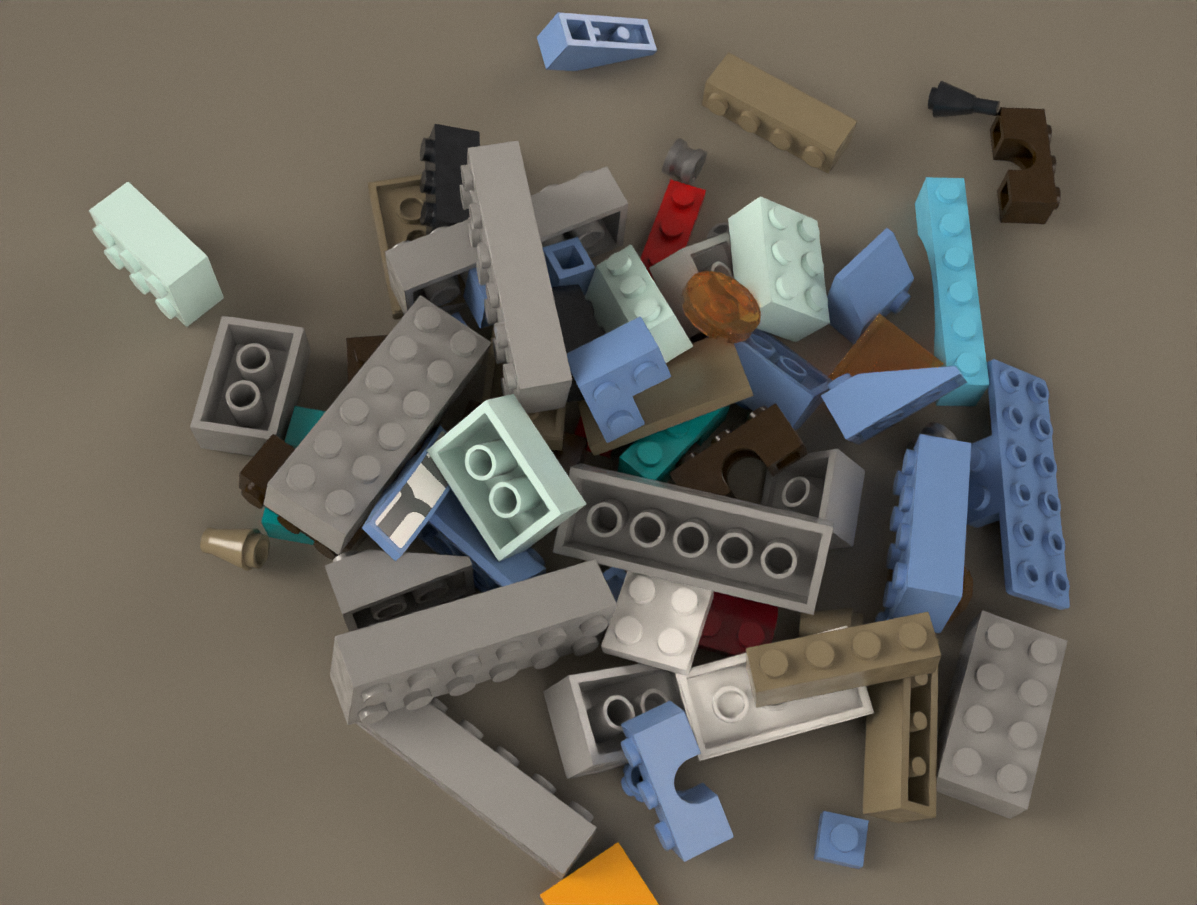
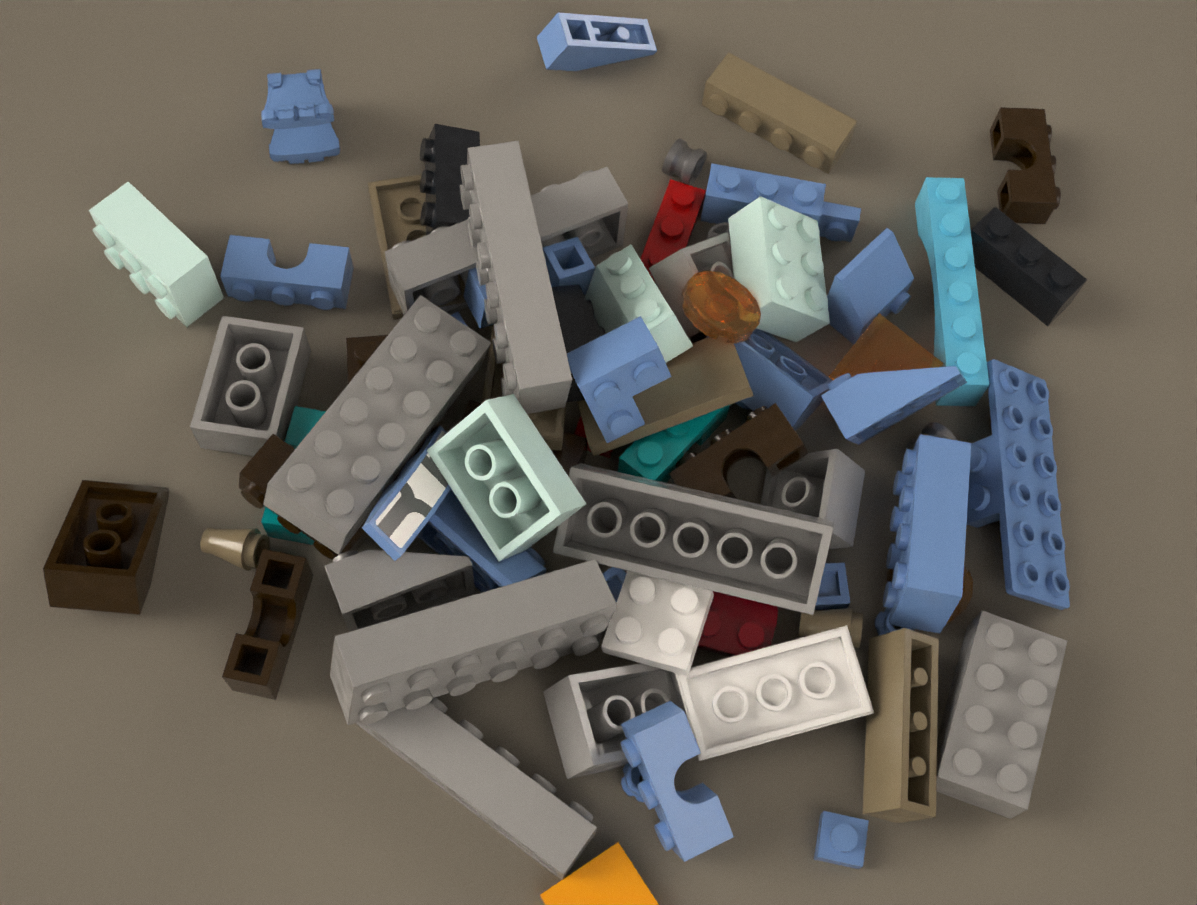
(106, 548): none -> dark brown slope
(262, 653): none -> dark brown arch
(300, 118): none -> medium blue piece
(318, 281): none -> medium blue arch
(734, 188): none -> medium blue arch
(833, 588): none -> medium blue plate
(838, 221): none -> medium blue plate
(842, 659): dark tan brick -> none
(953, 101): black cone -> none
(1024, 267): none -> black brick

